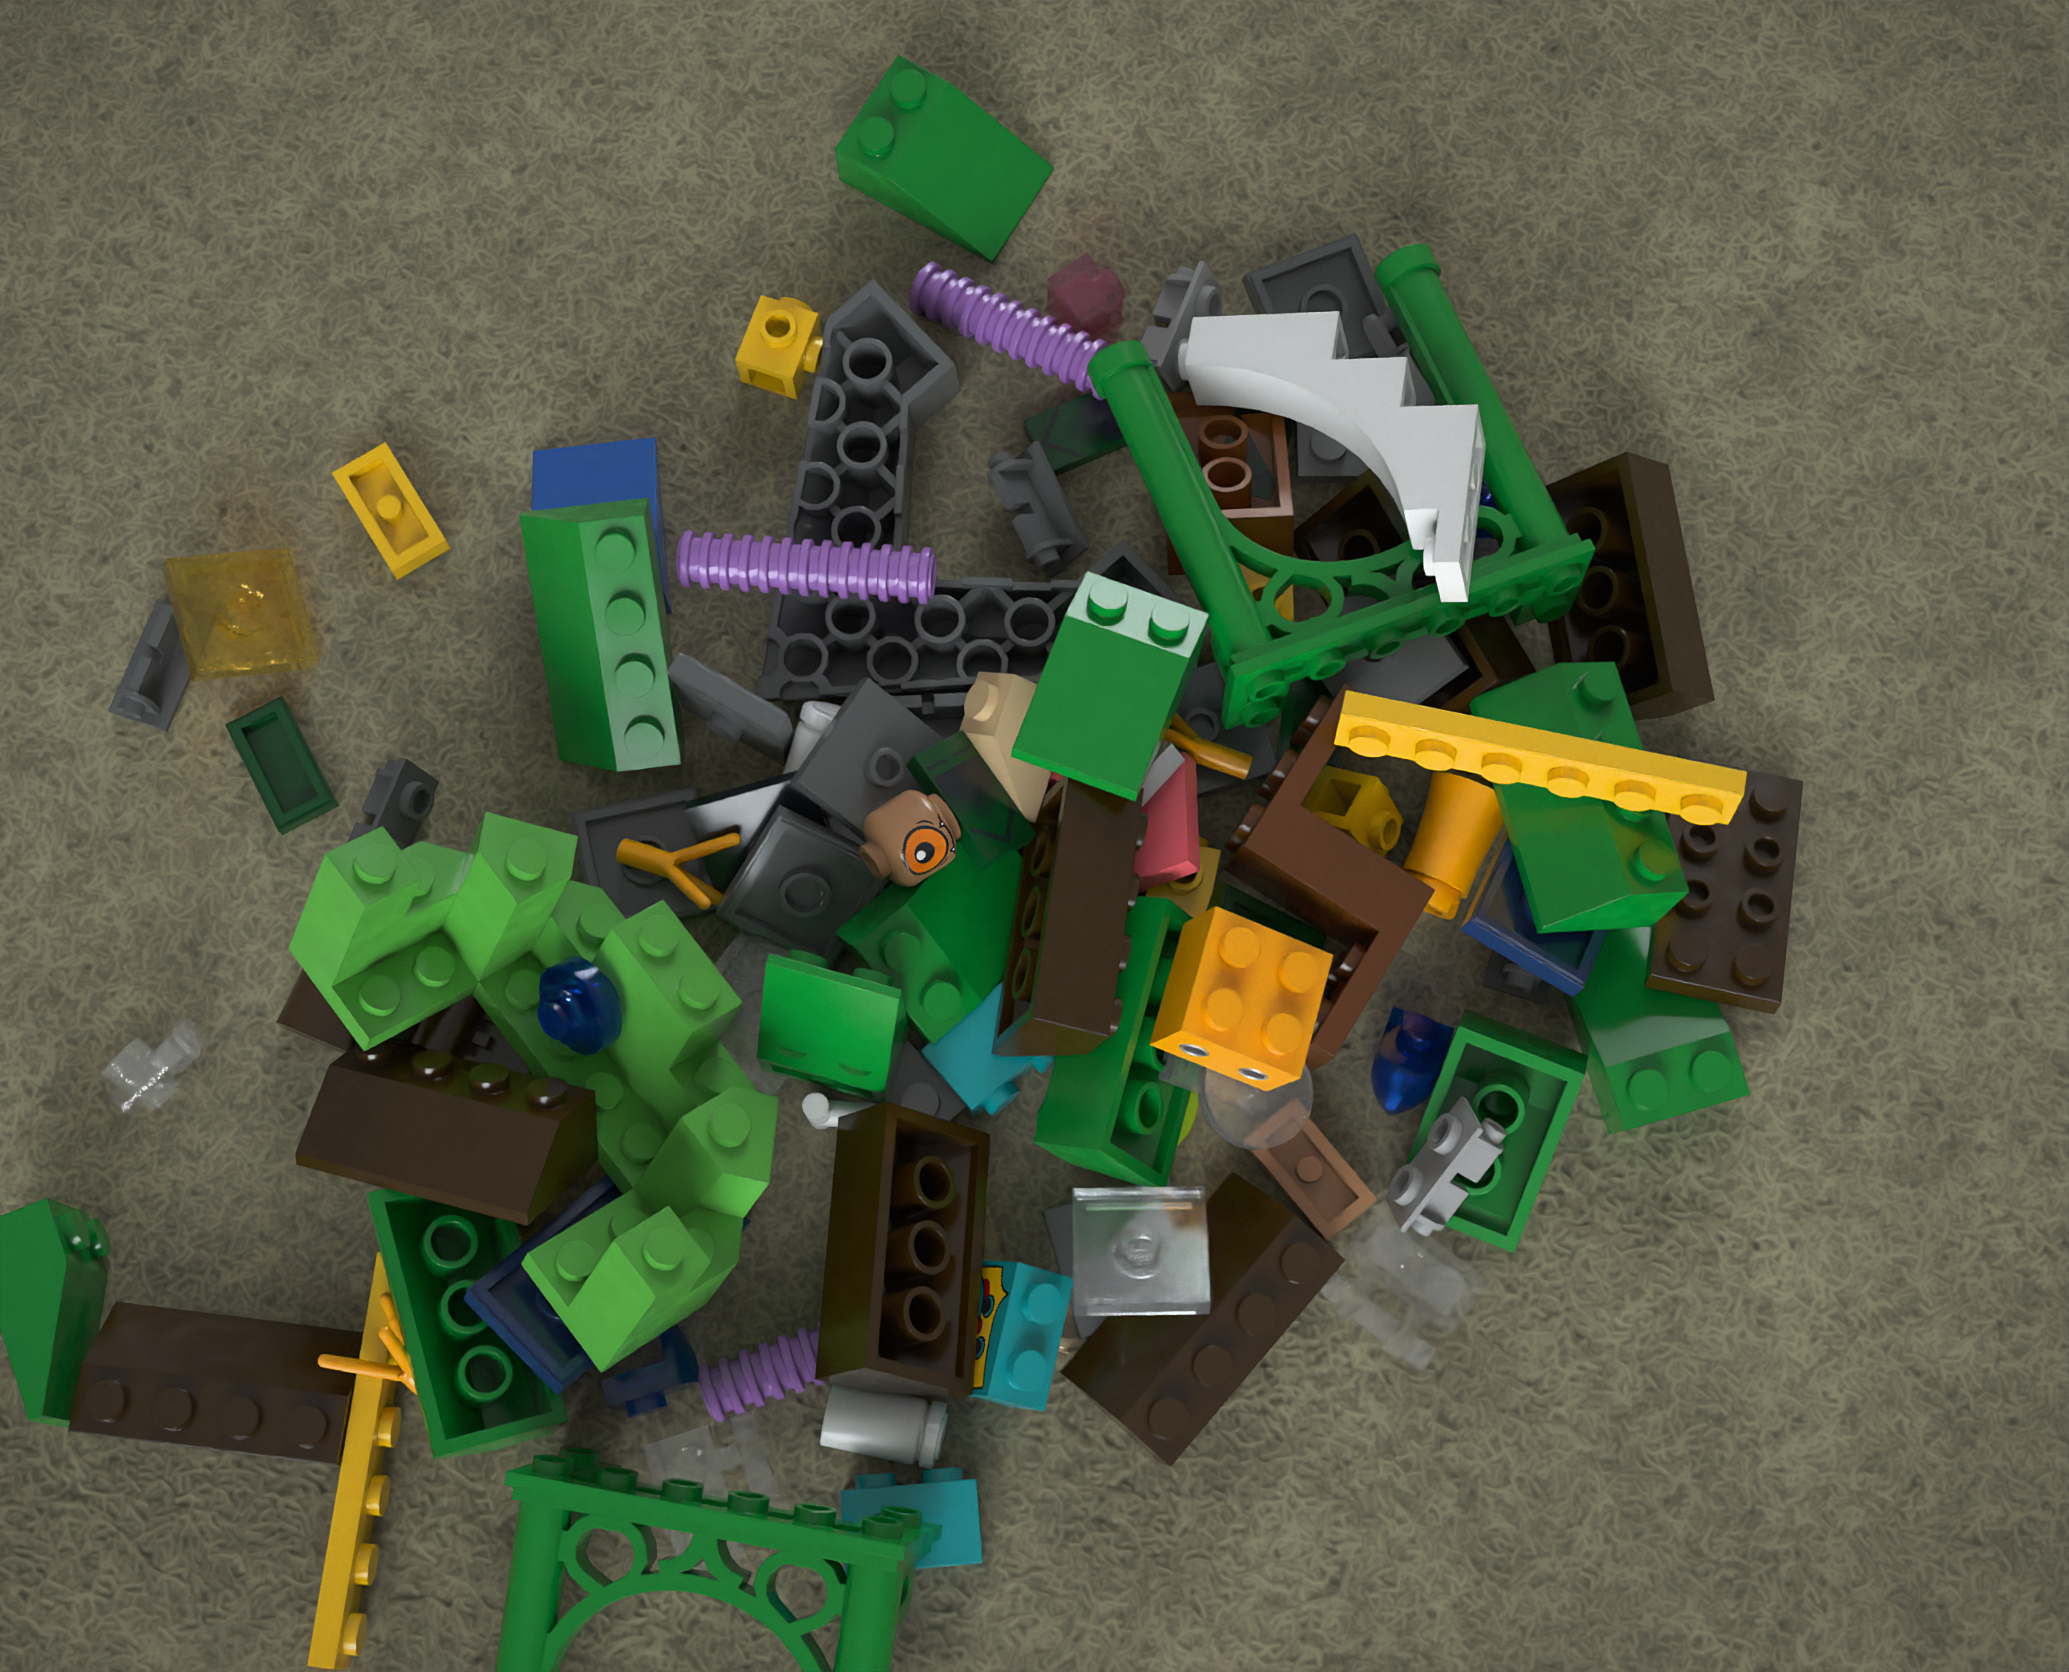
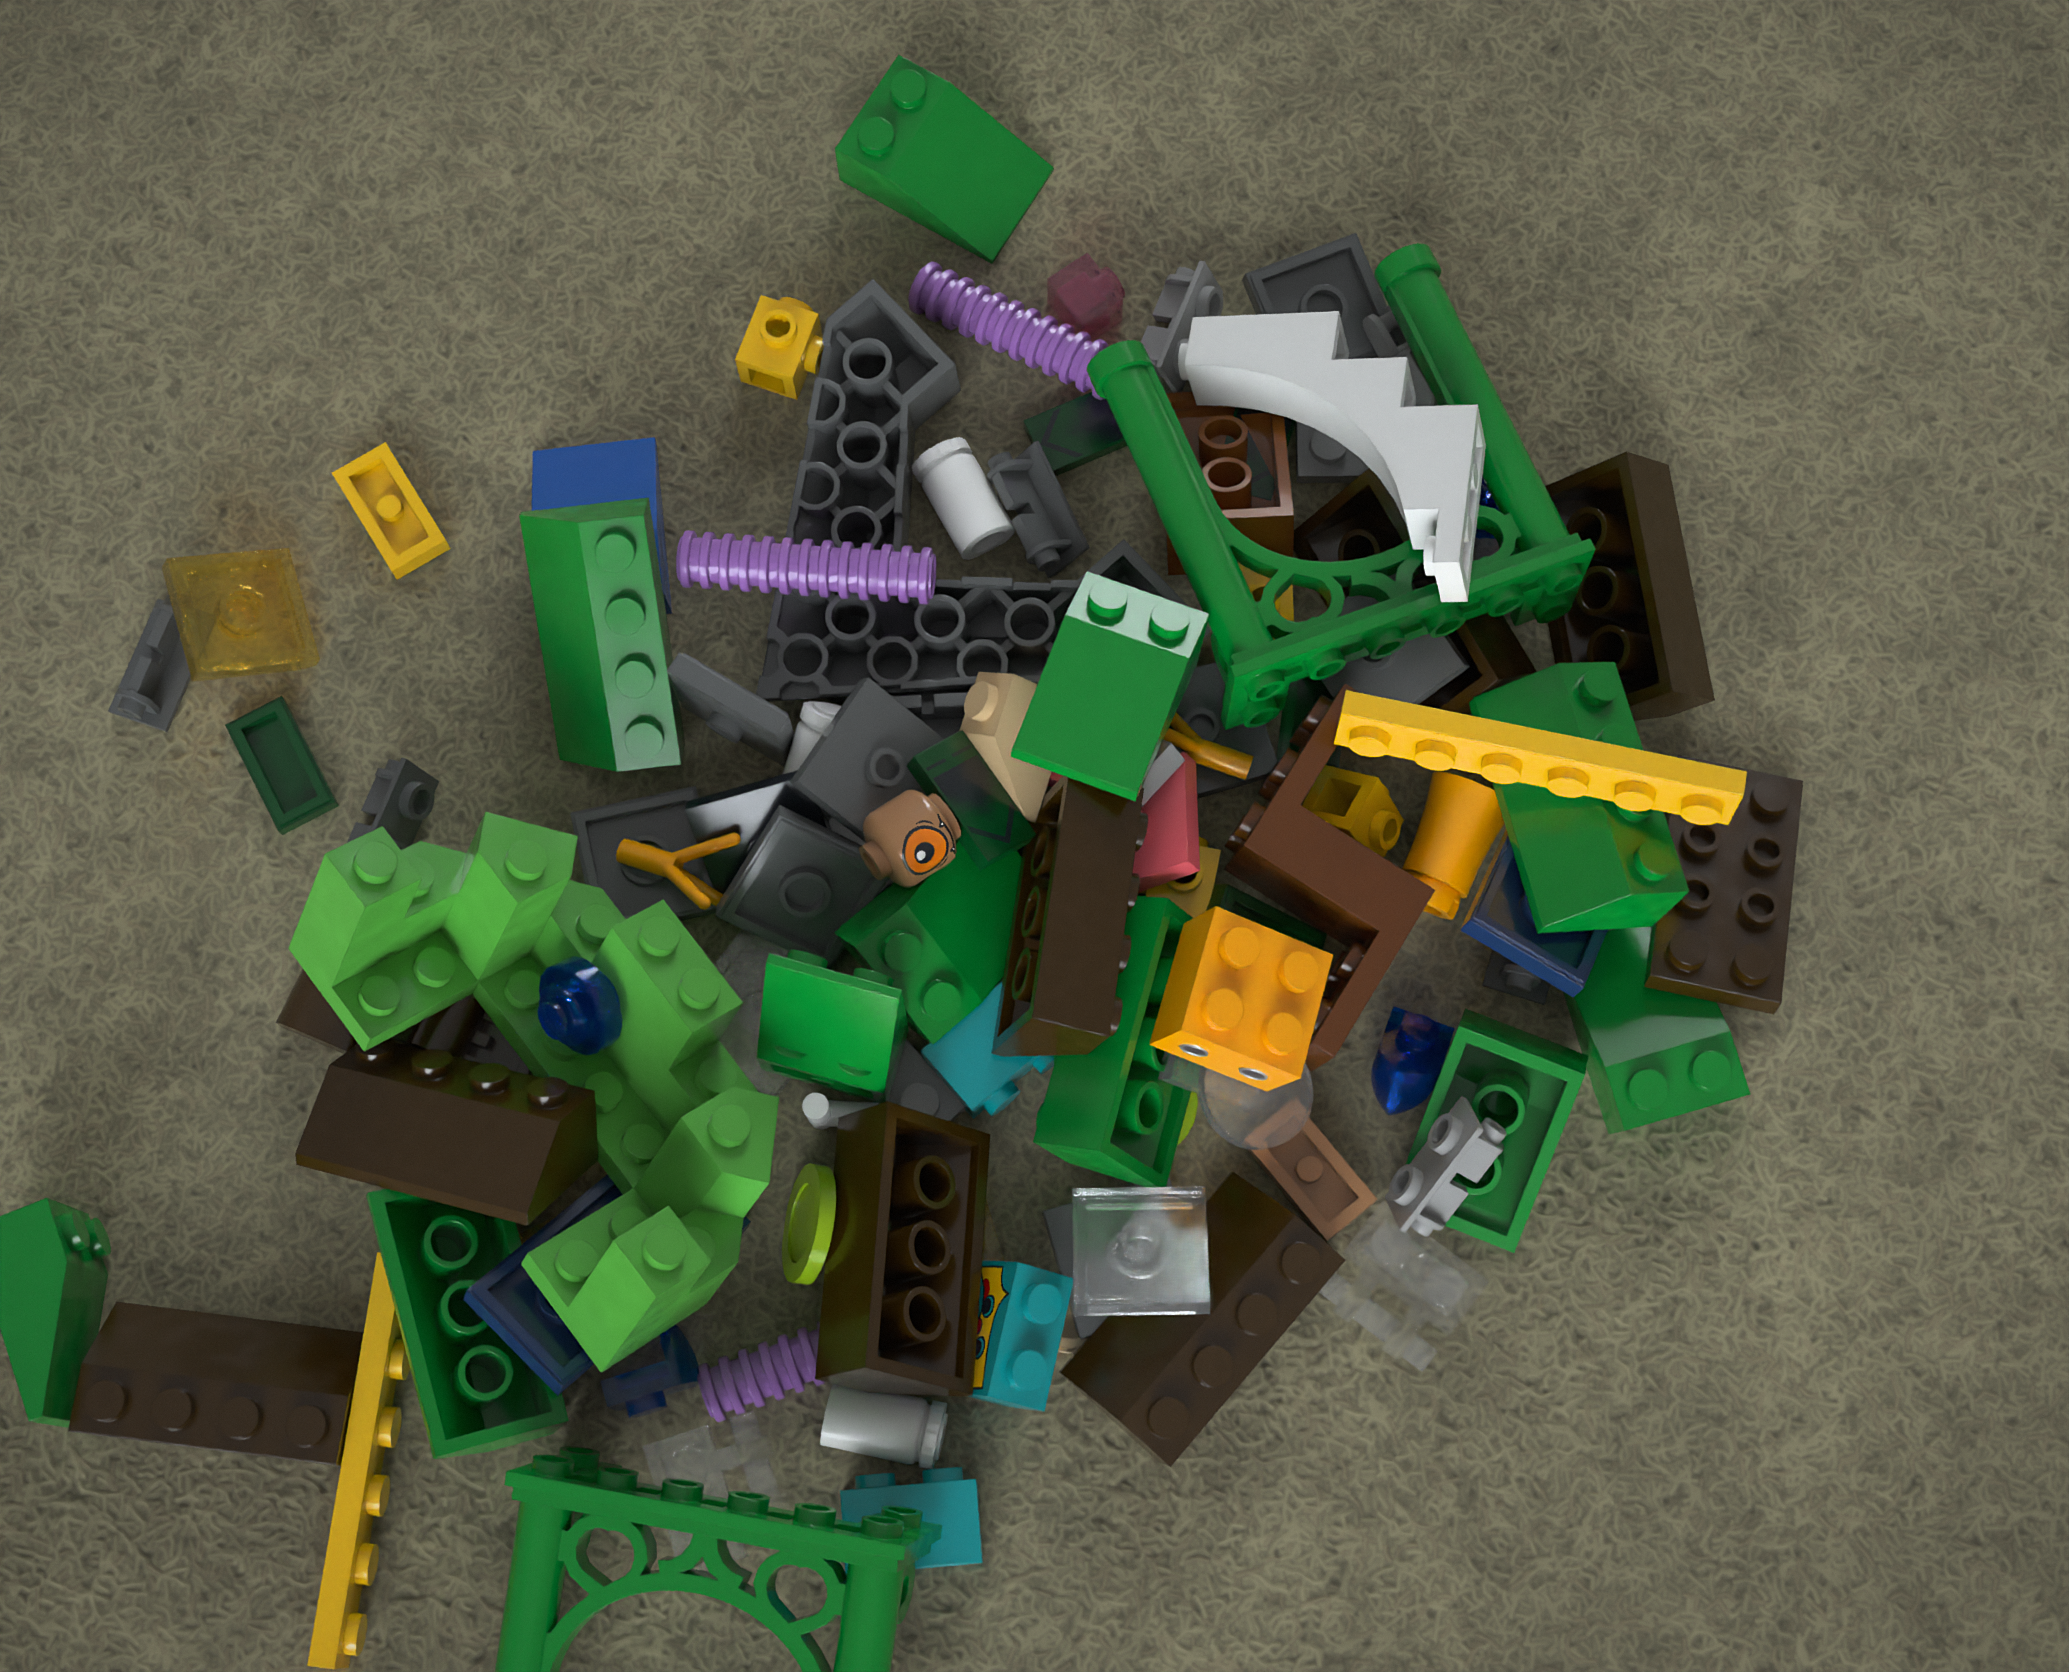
(146, 1074): clear plate -> none
(394, 1343): light orange plant -> none
(808, 1224): none -> lime piece
(963, 498): none -> white piece

